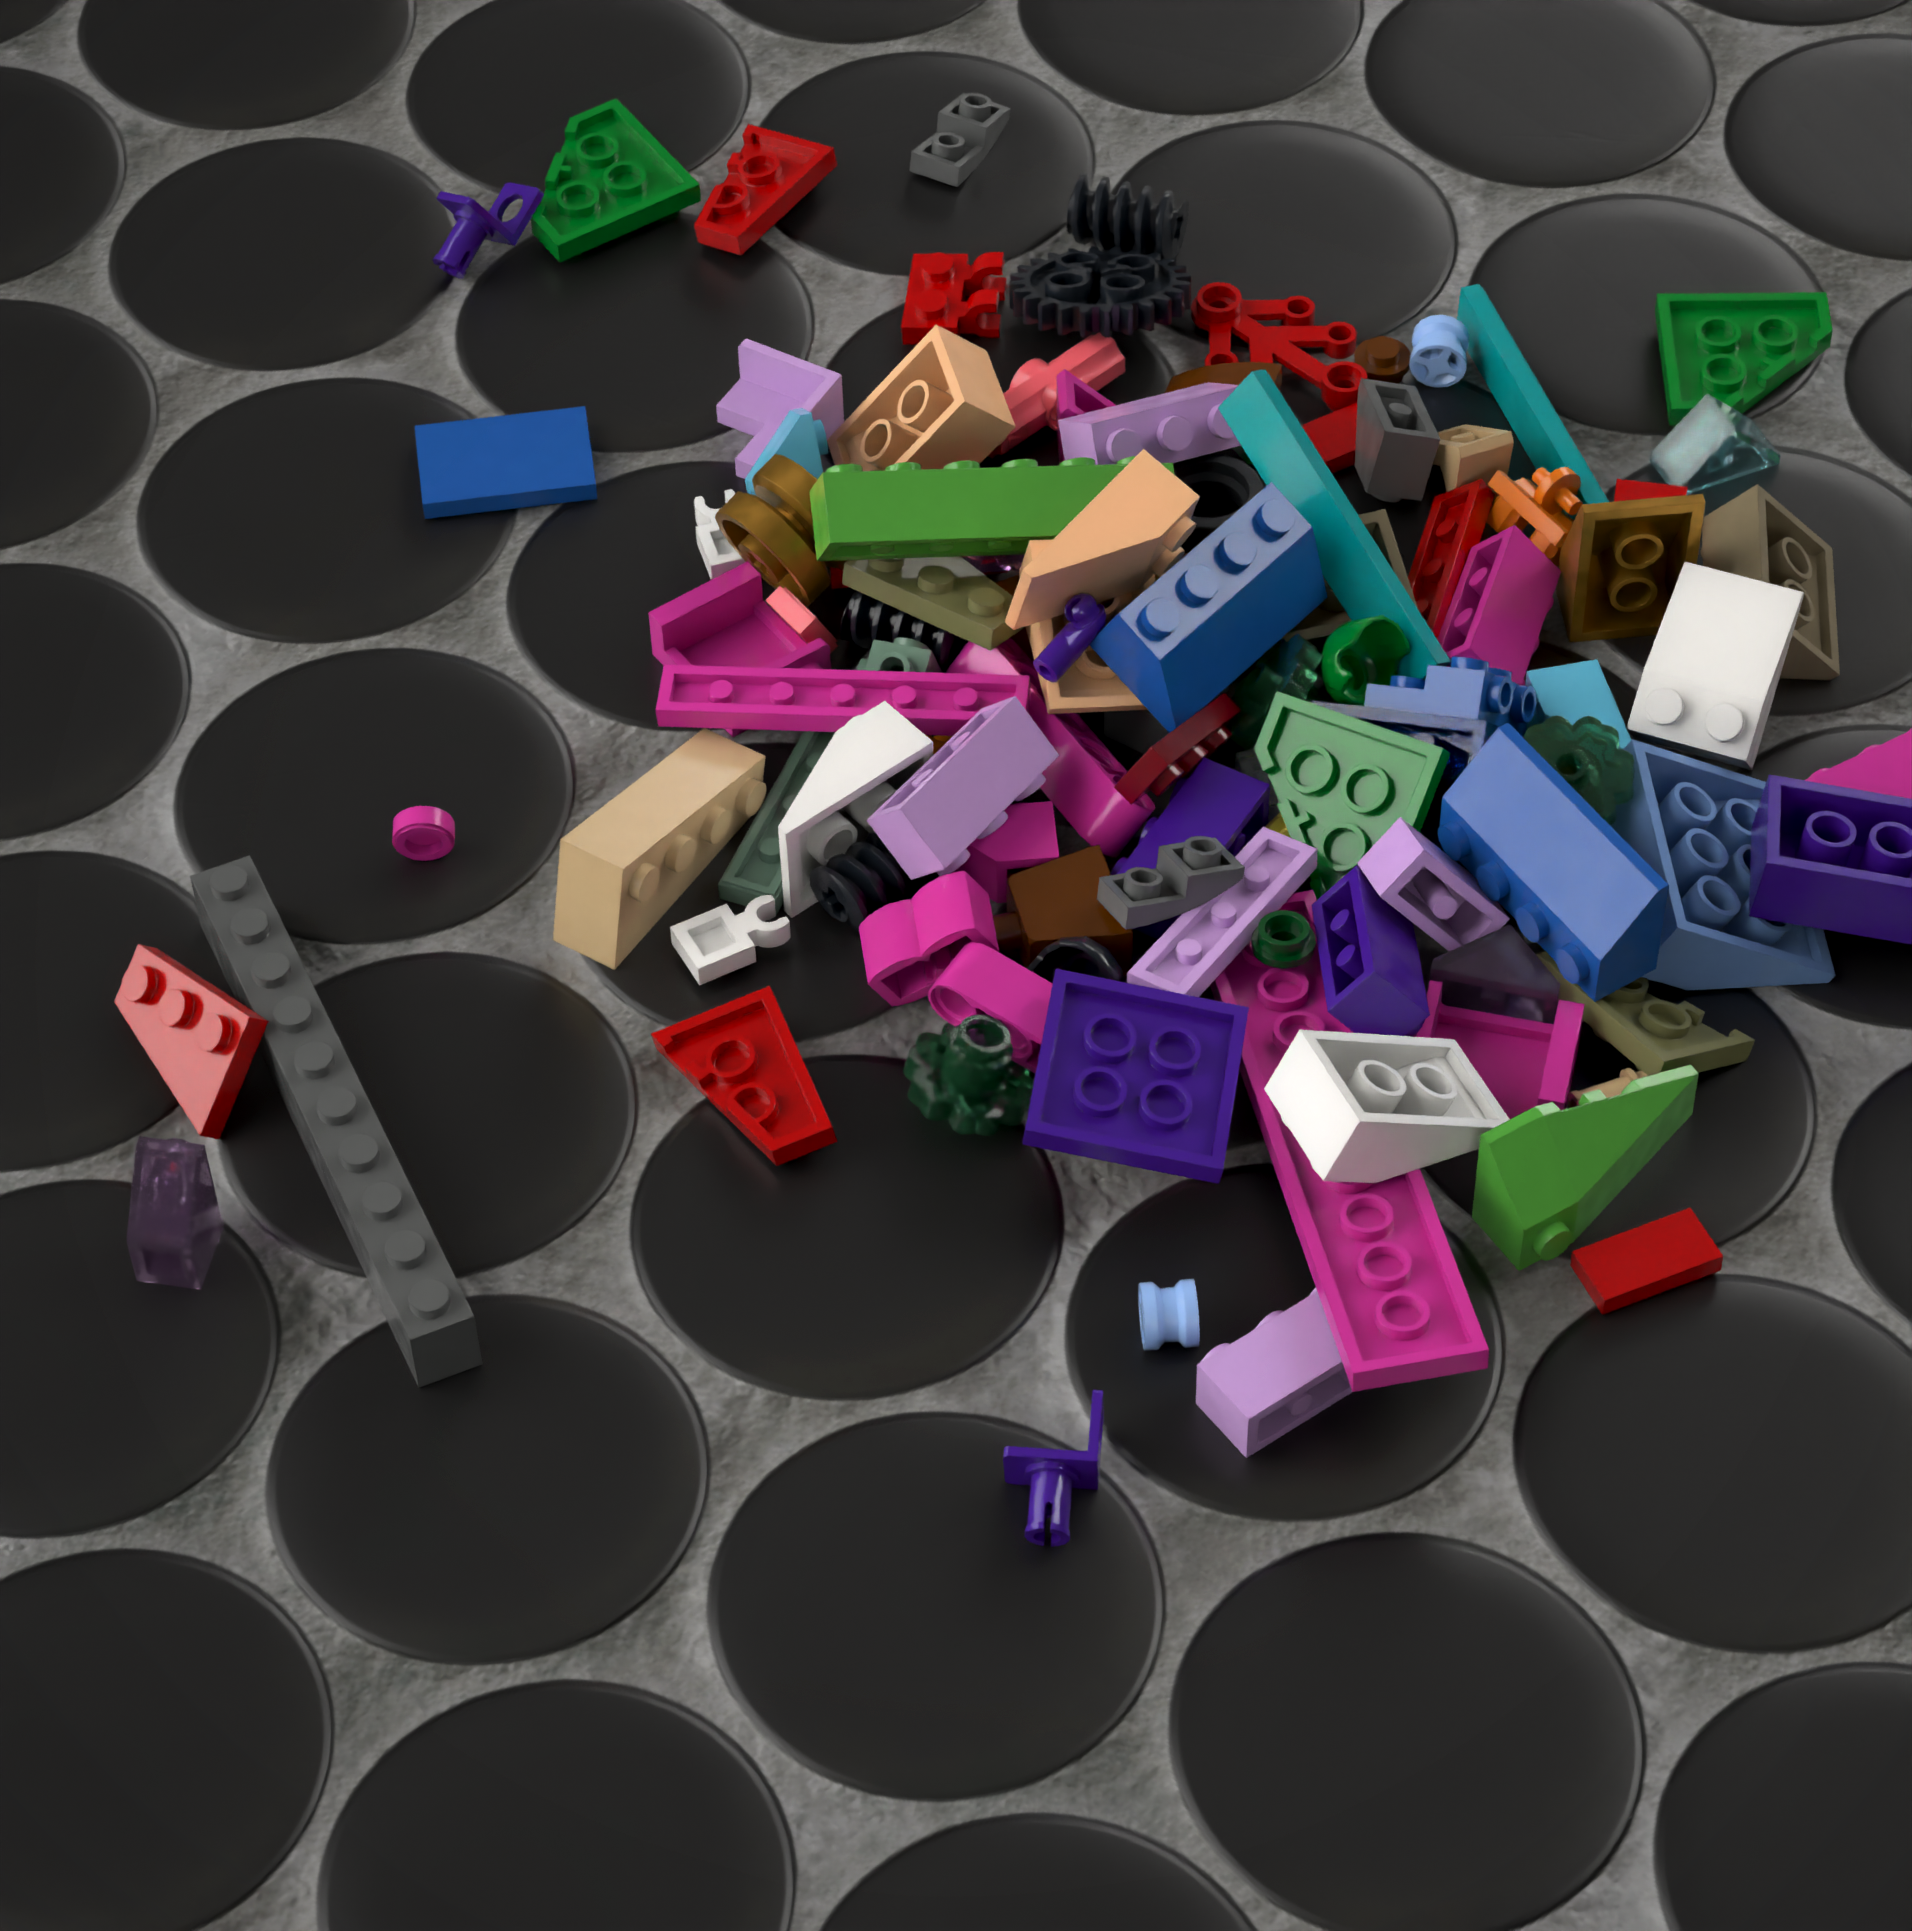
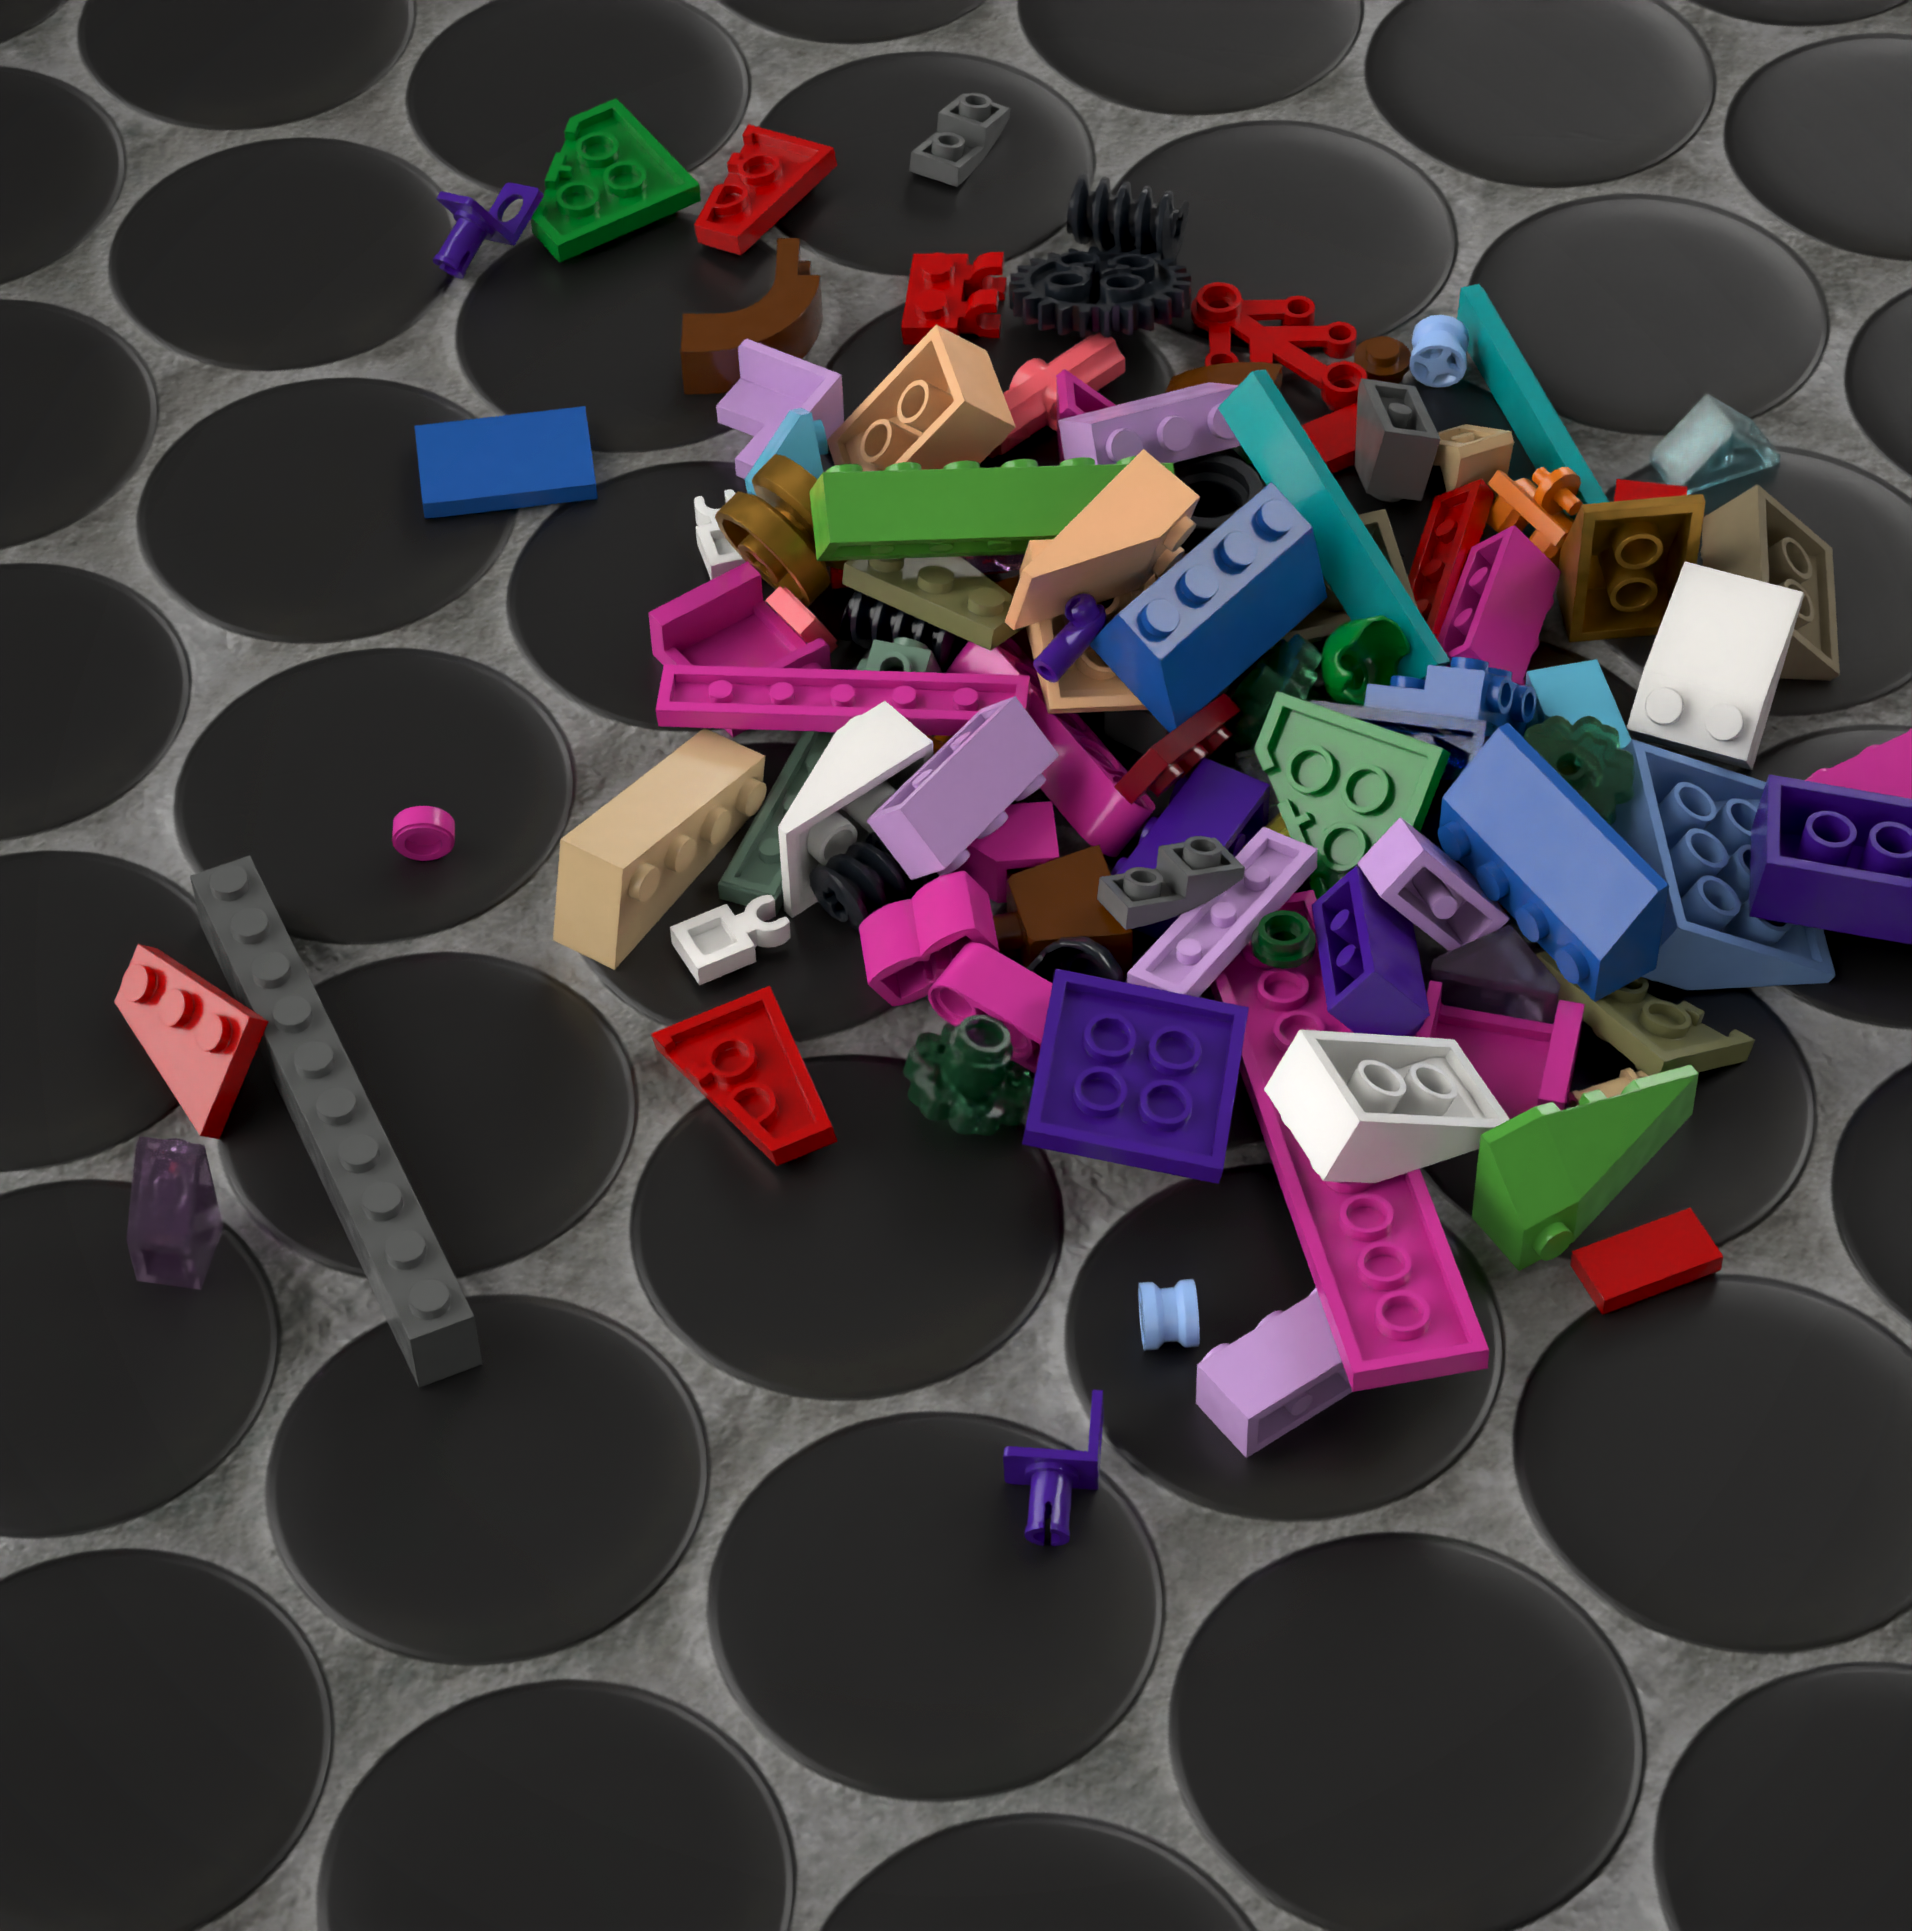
(783, 320): none -> reddish brown arch
(1736, 344): green plate -> none

